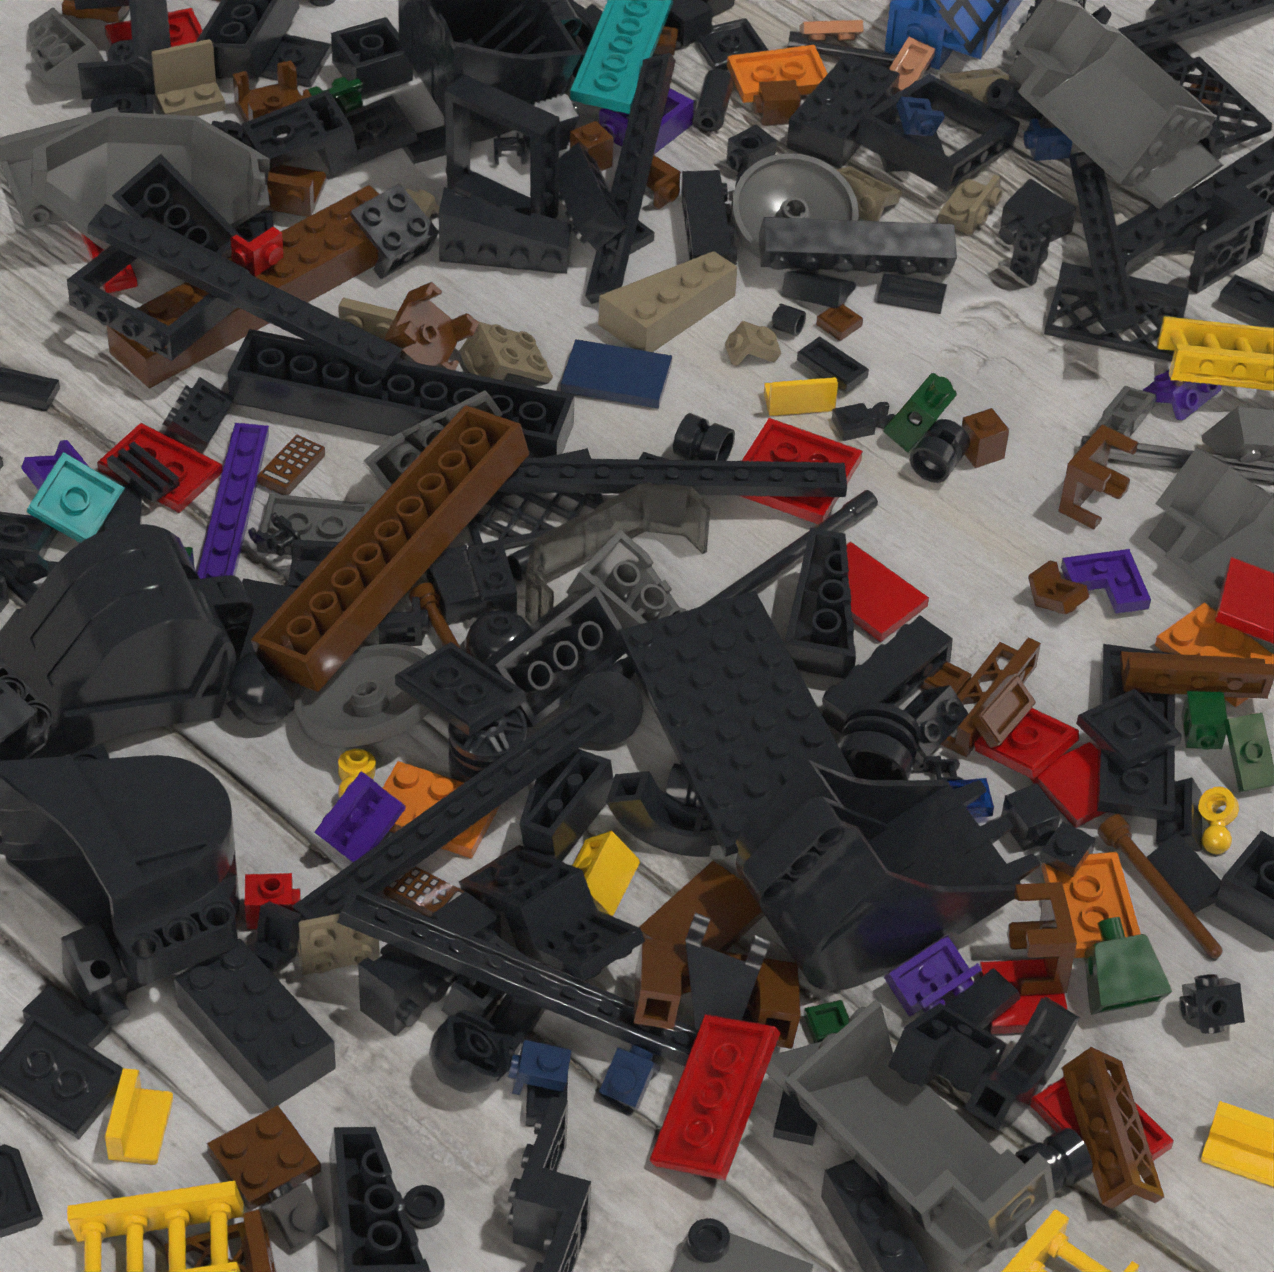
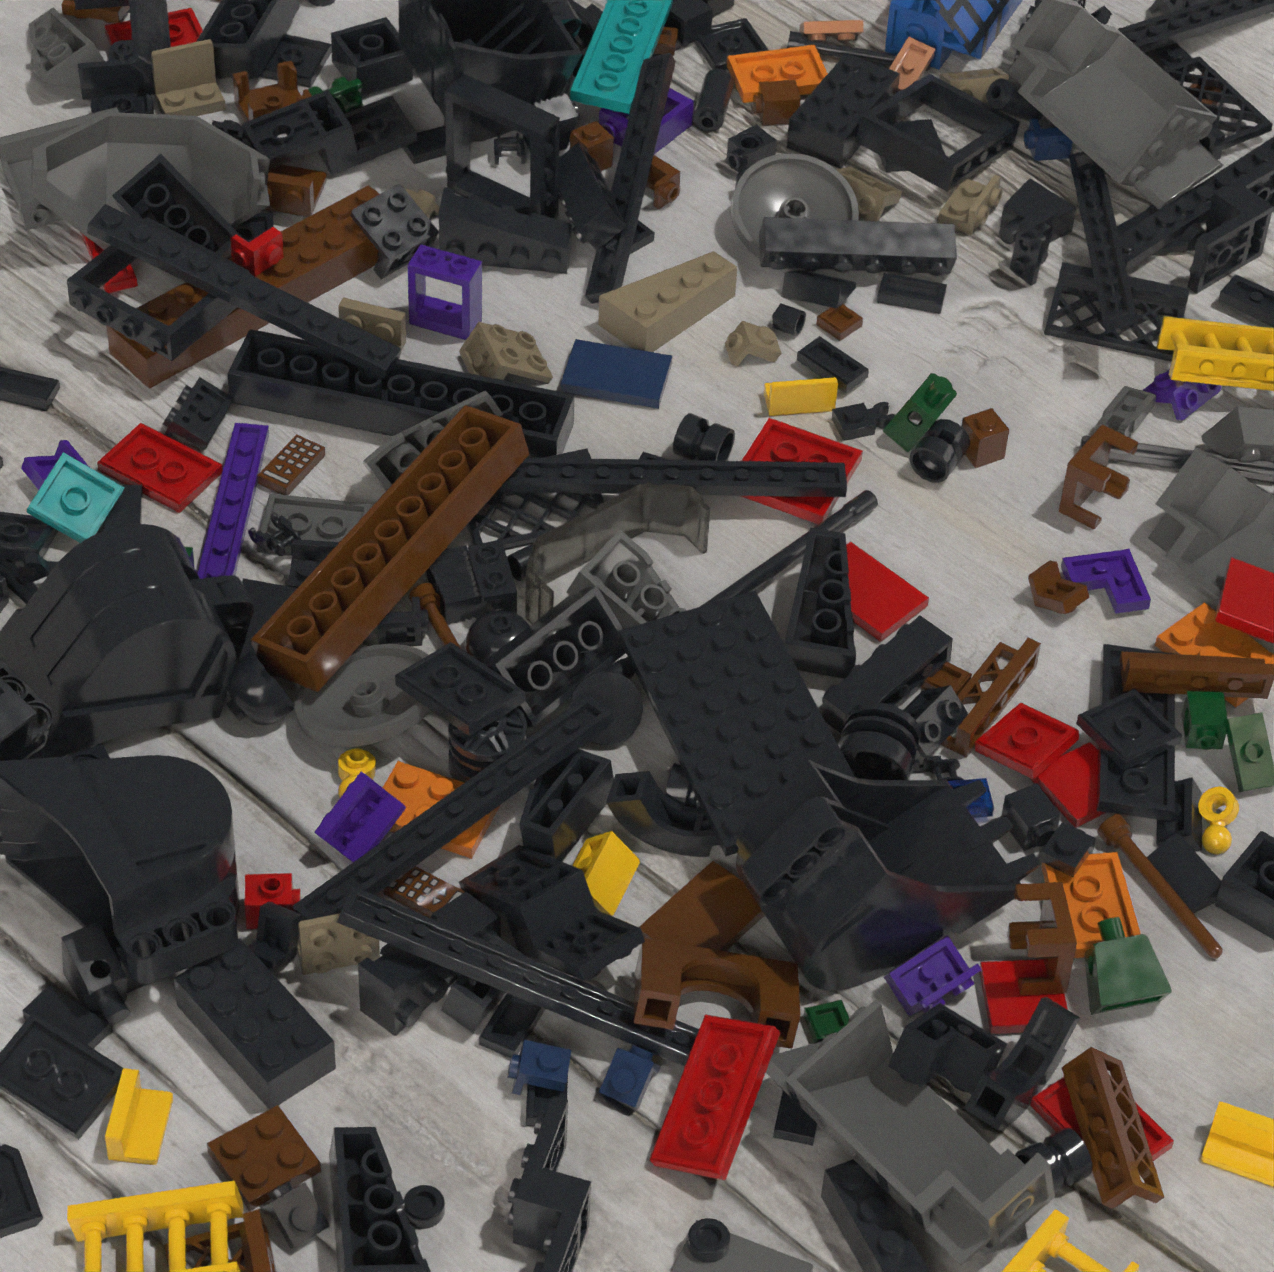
(148, 469): black tile -> none
(426, 331): reddish brown panel -> none
(440, 314): none -> dark purple window
(468, 1054): black cylinder -> none
(707, 215): black brick -> none
(718, 981): black flag -> none
(918, 116): dark blue bracket -> none
(985, 999): black tile -> none
(1003, 710): reddish brown tile -> none
(1211, 1003): black brick -> none

